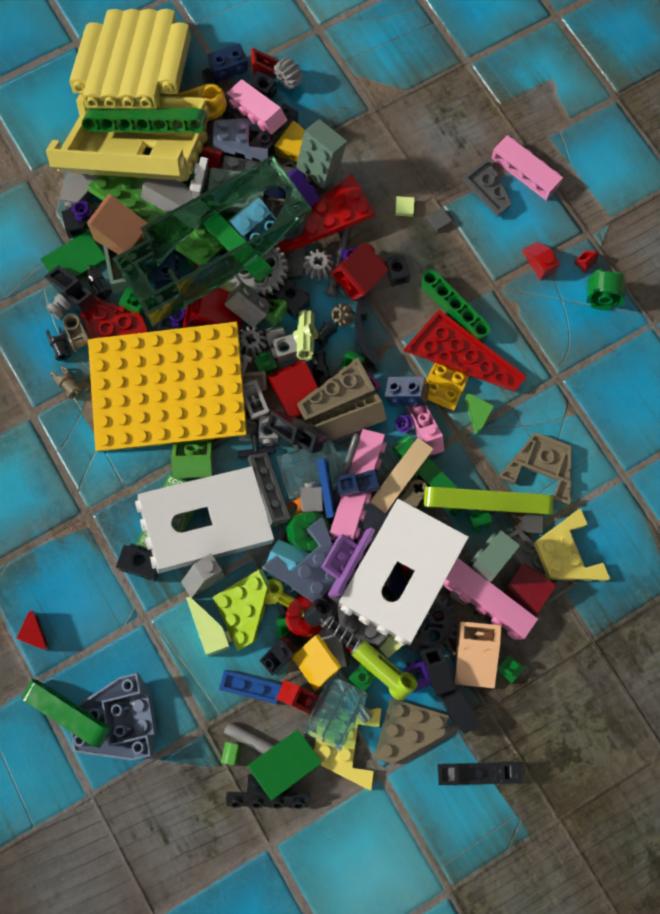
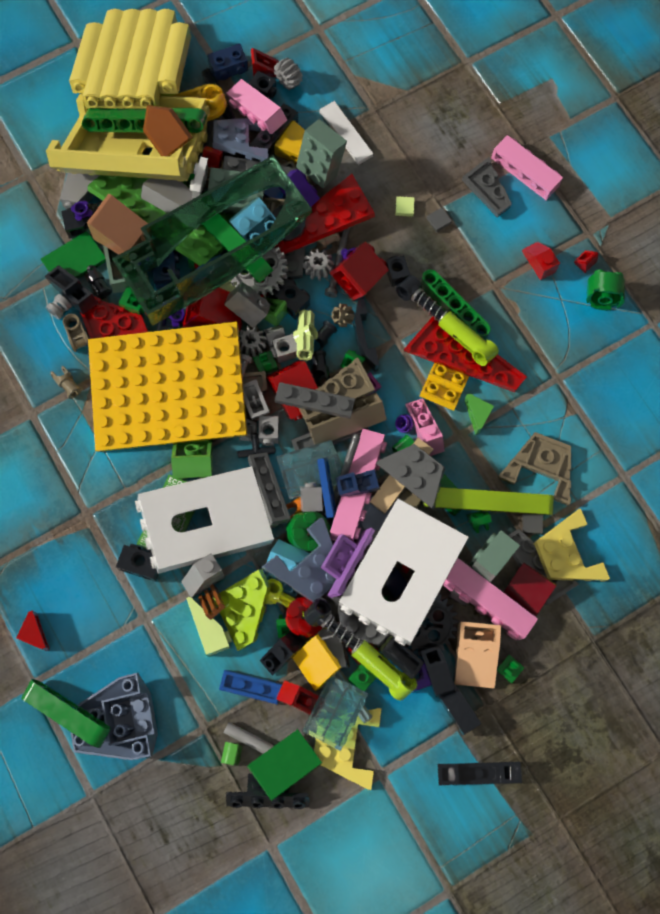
(59, 345): black piece -> none
(165, 130): none -> dark orange tile
(208, 596): none -> dark orange tile
(296, 431): black slope -> none
(314, 400): none -> dark grey plate
(340, 124): none -> white tile
(402, 658): none -> black tile
(407, 391): dark blue brick -> none
(407, 730): dark tan plate -> none
(415, 472): none -> dark grey wing
(482, 350): none -> piece

